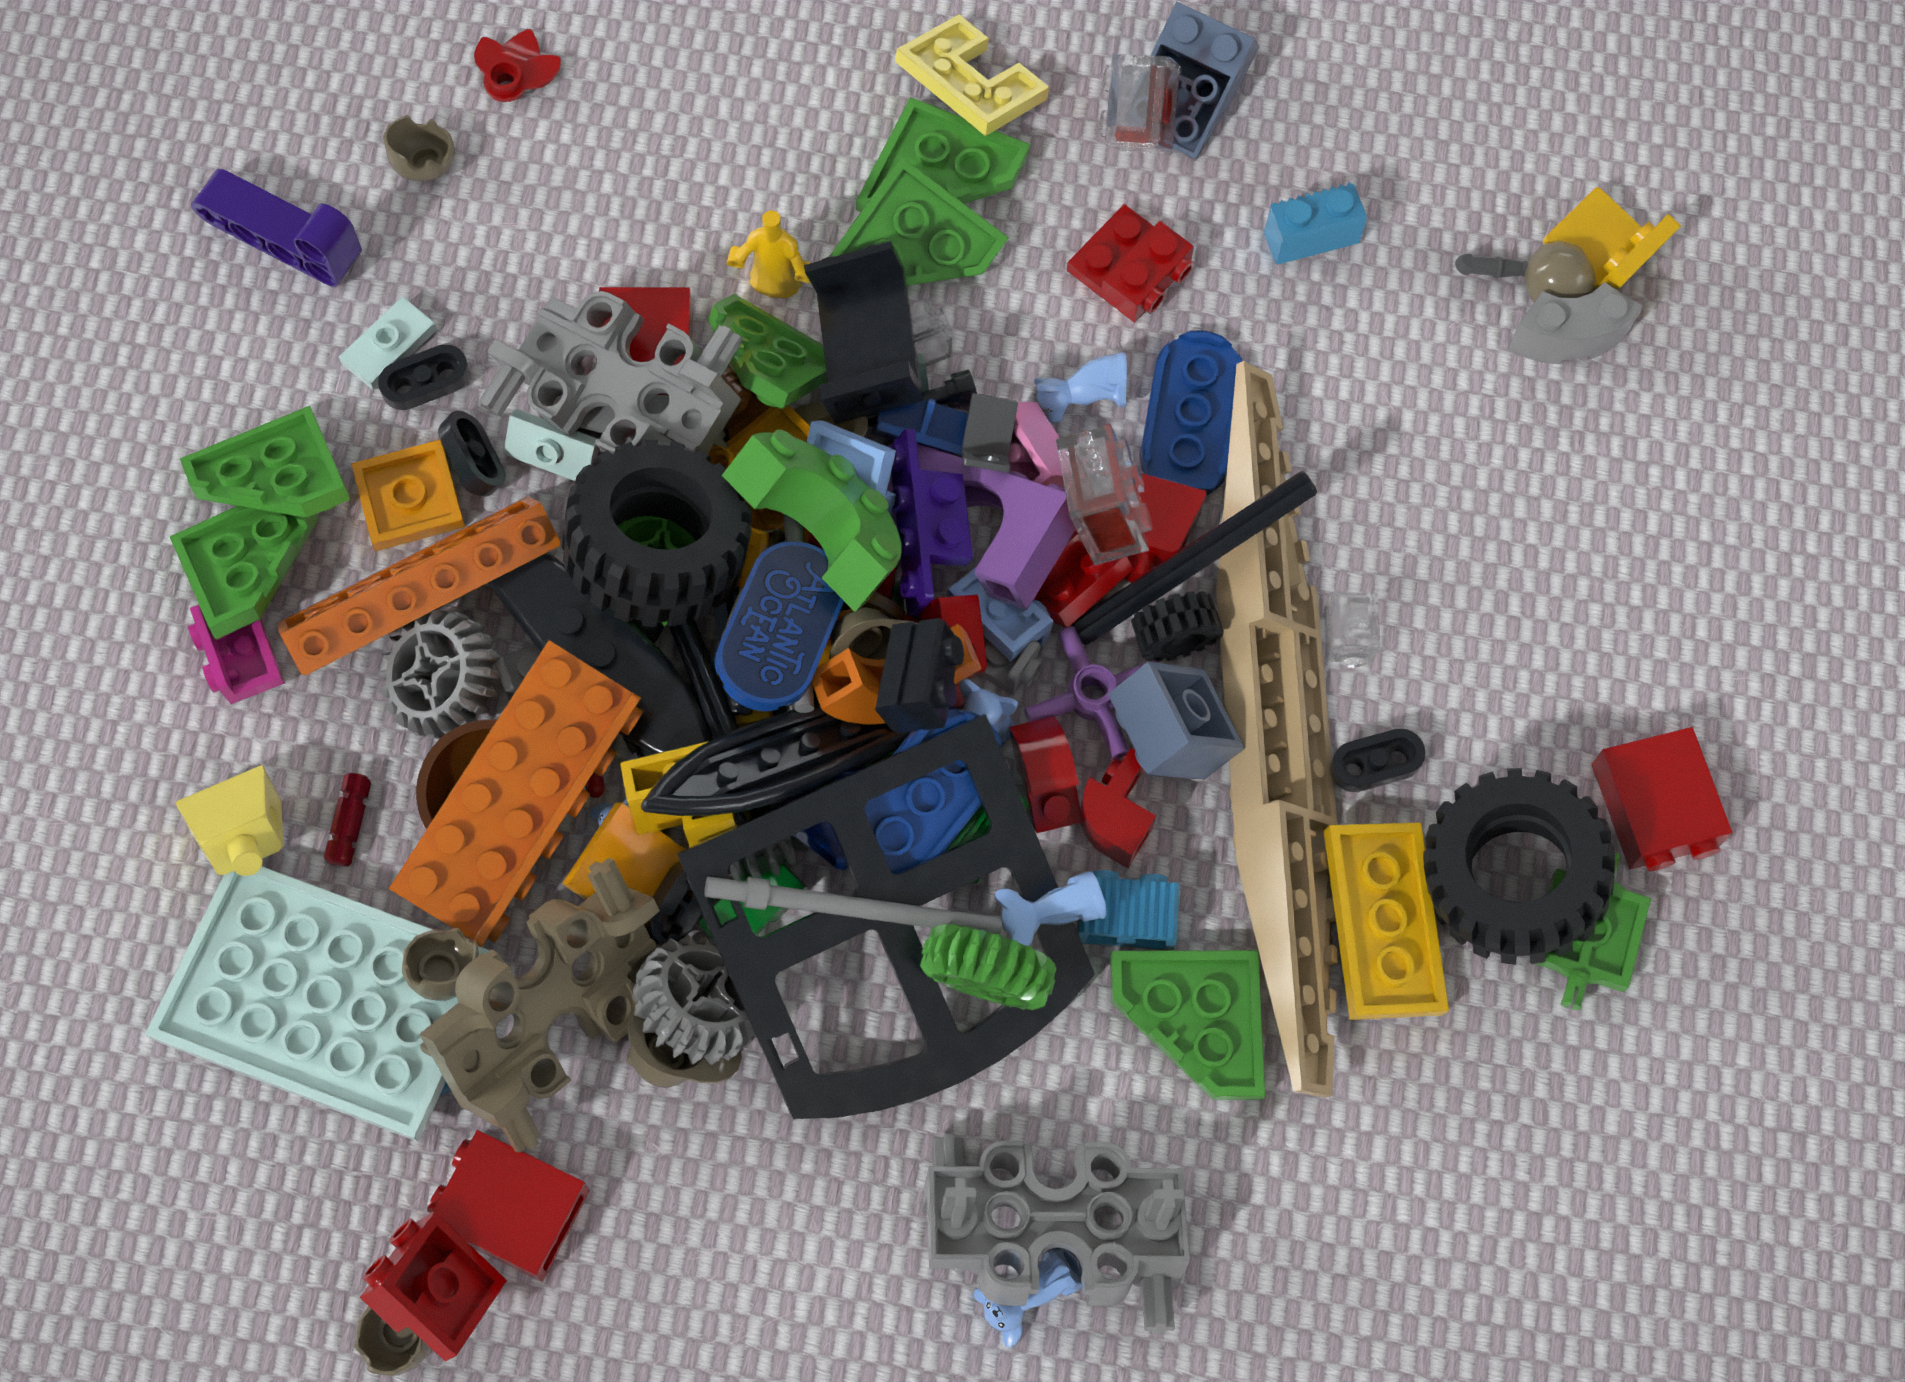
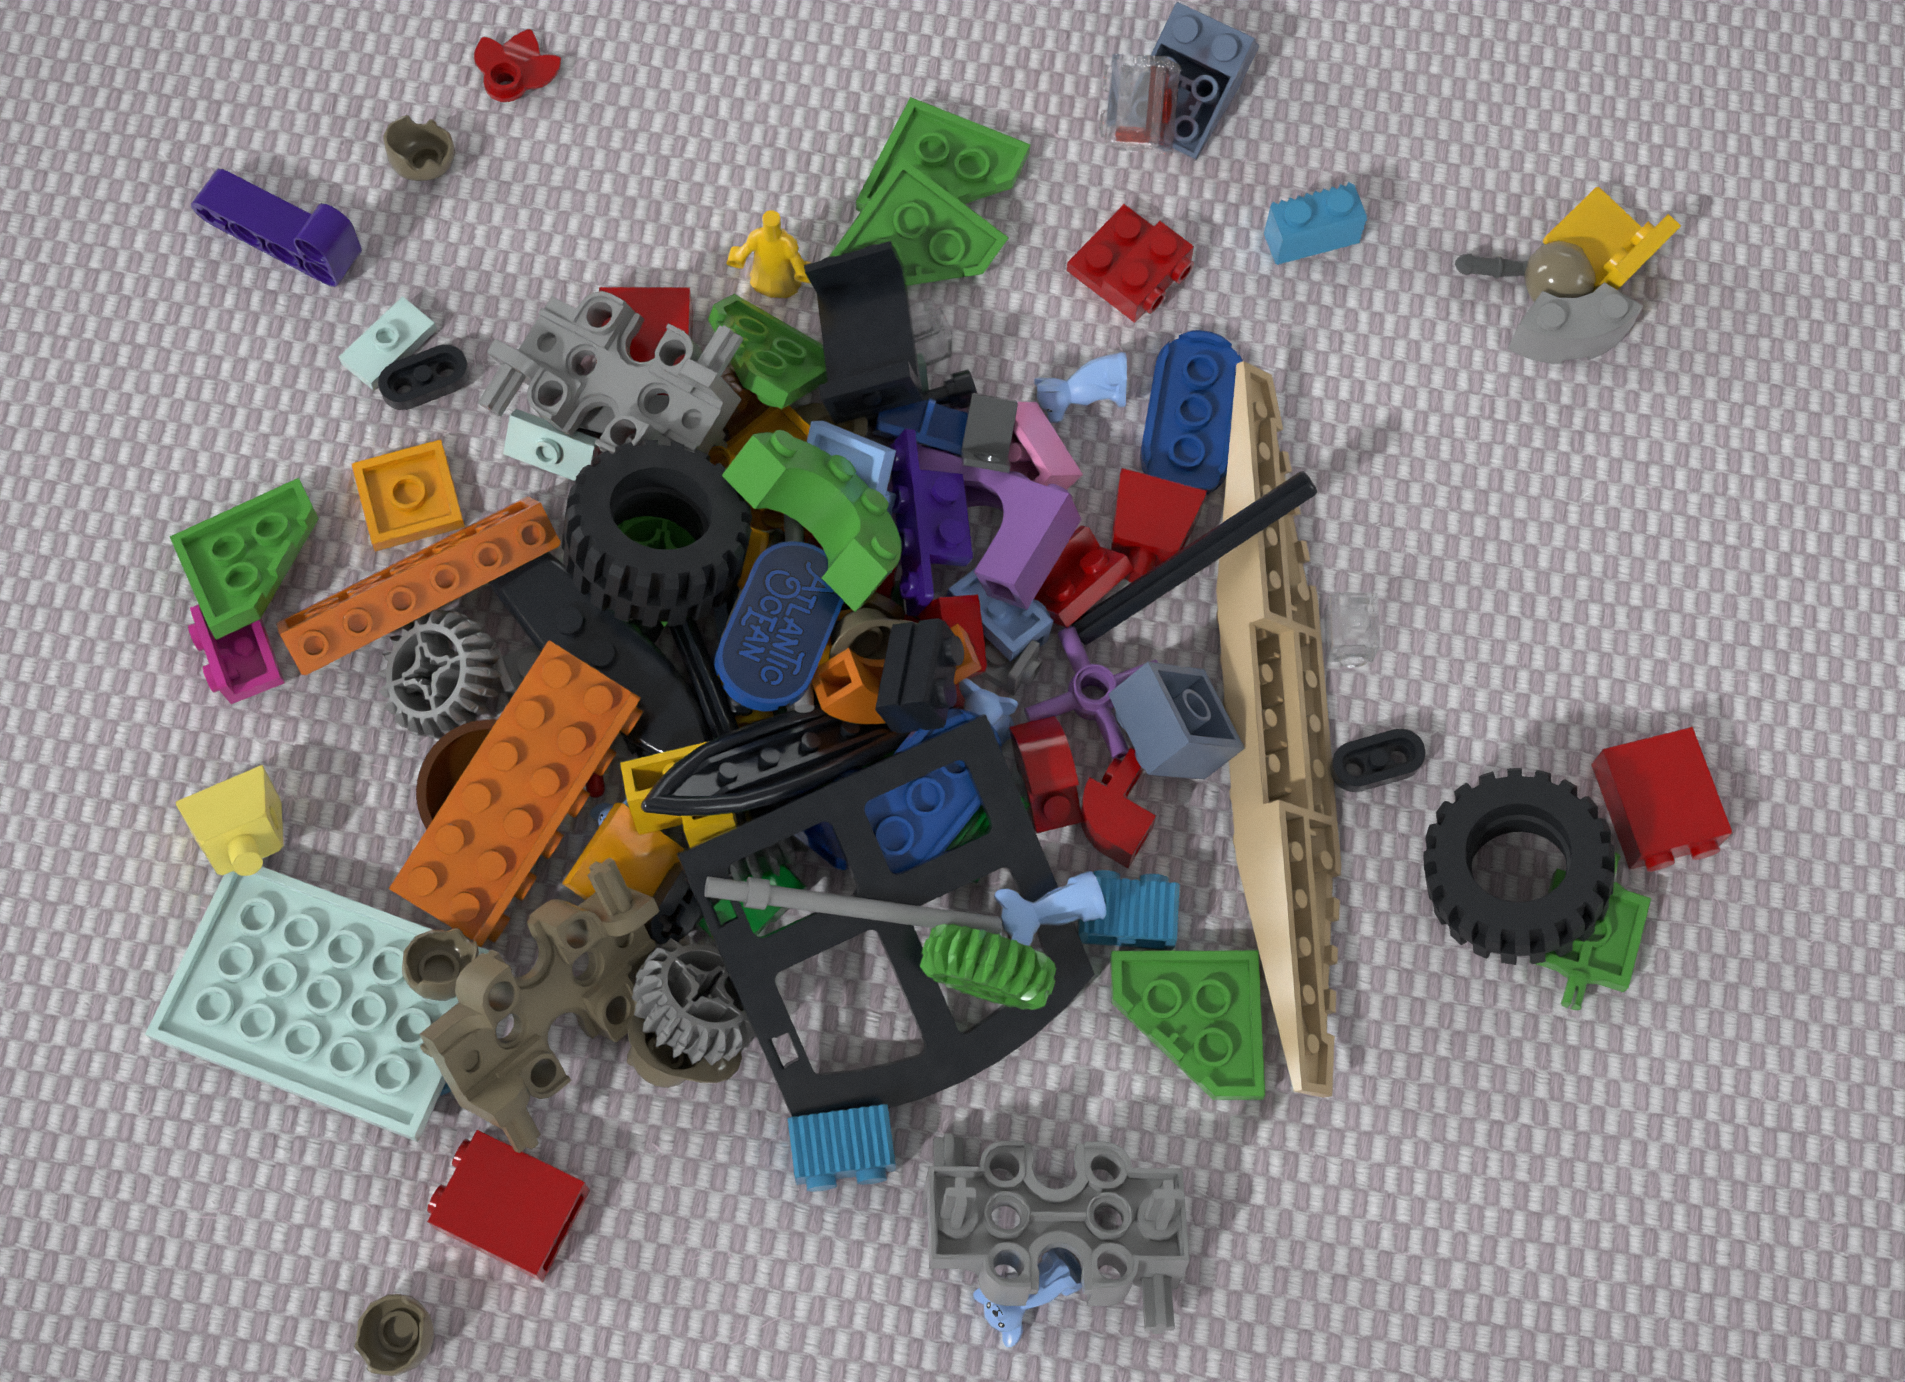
(270, 468): bright green plate -> none
(347, 819): dark red axle -> none
(432, 1285): red plate -> none
(471, 454): black plate -> none
(842, 1147): none -> dark azure brick
(941, 65): light yellow plate -> none
(1104, 494): clear piece -> none
(1177, 626): black tyre -> none
(1385, 921): yellow plate -> none

